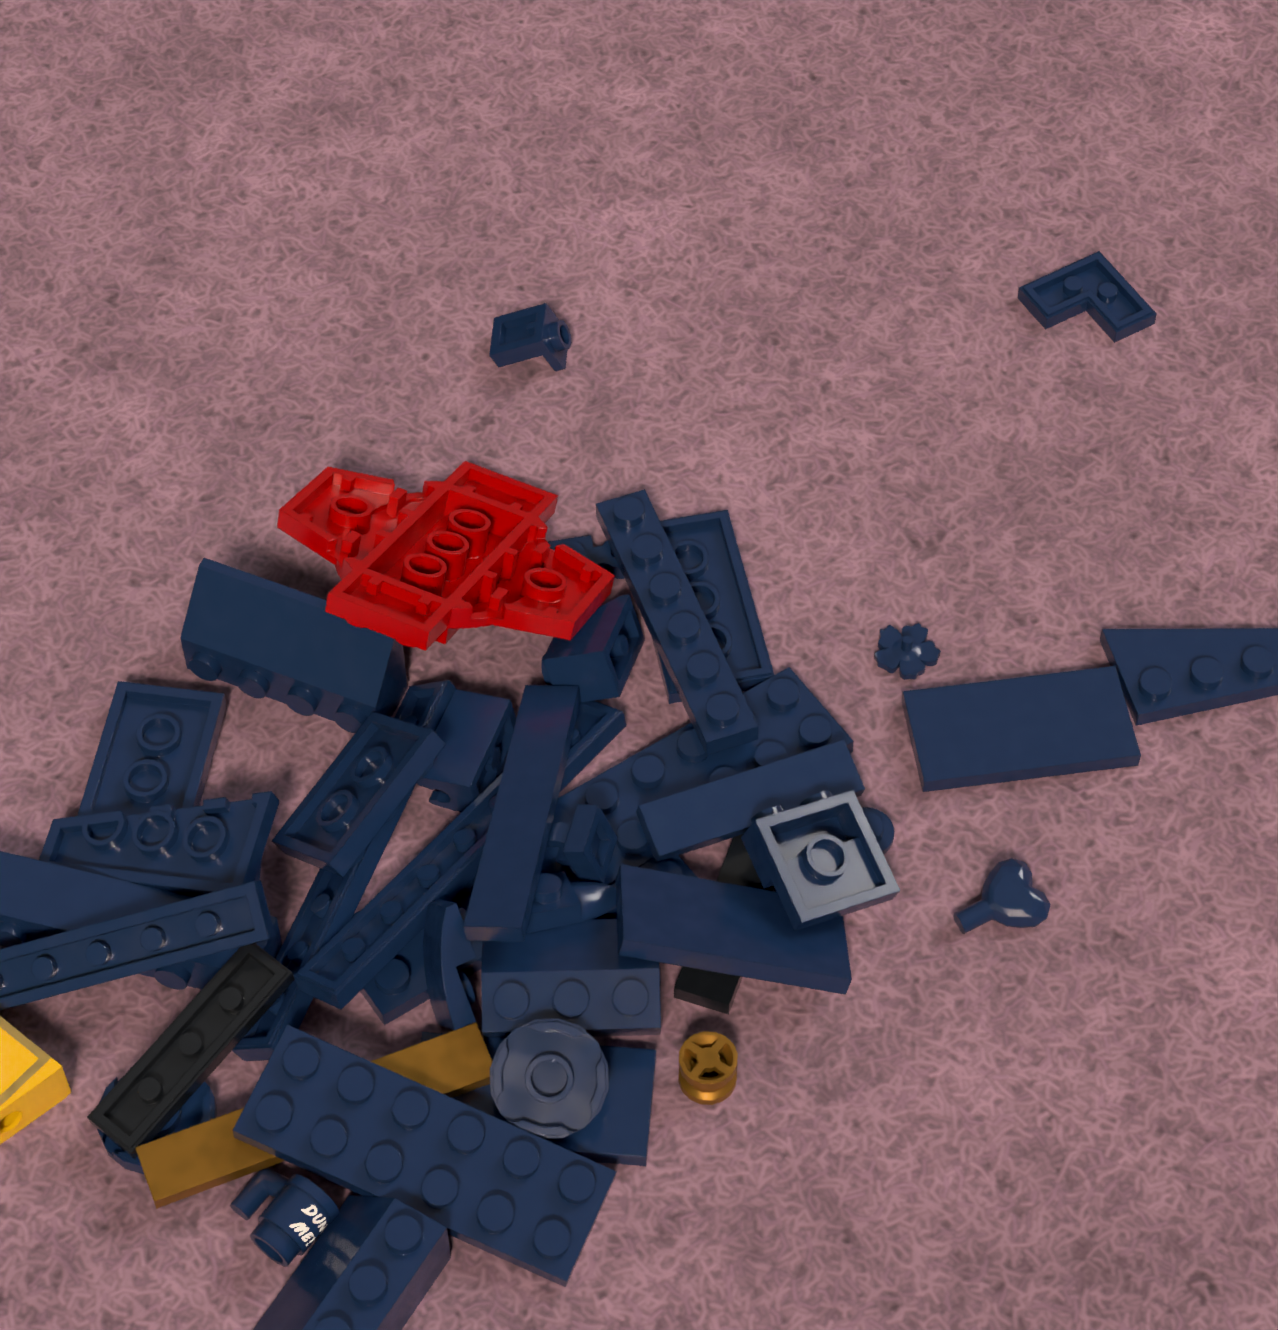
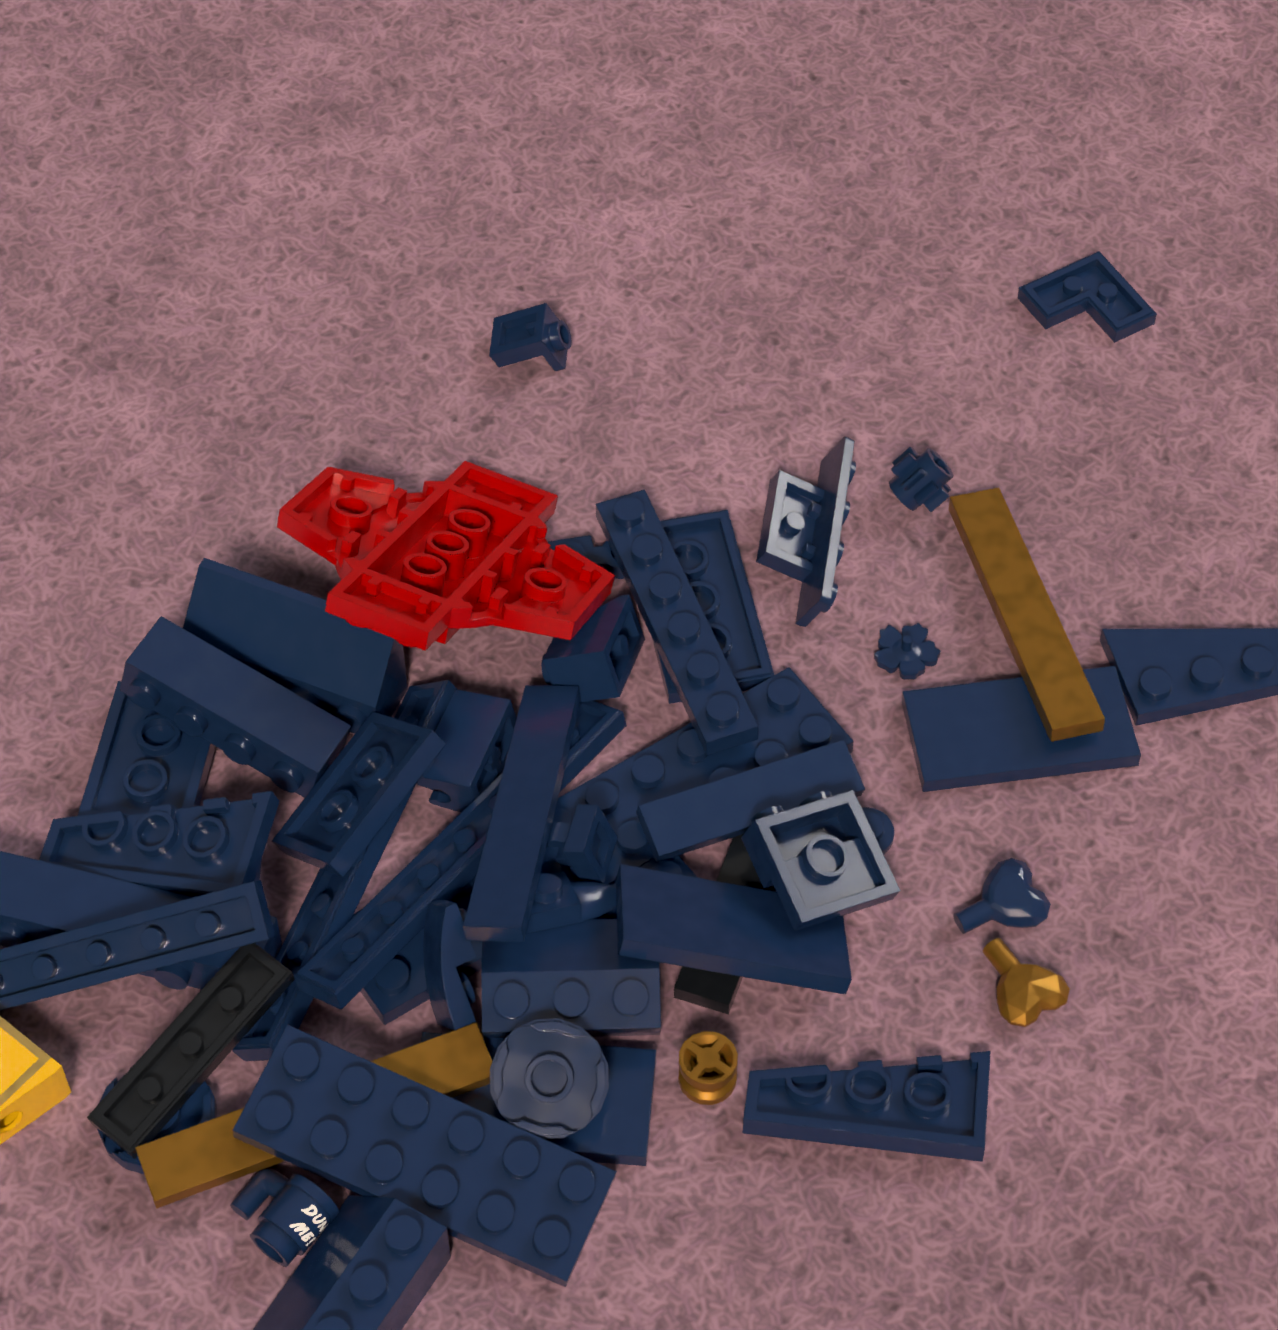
(233, 707): none -> dark blue brick
(805, 529): none -> dark blue bracket
(901, 1108): none -> dark blue wing
(920, 479): none -> dark blue gear
(1024, 988): none -> pearl gold rock
(1026, 615): none -> pearl gold tile

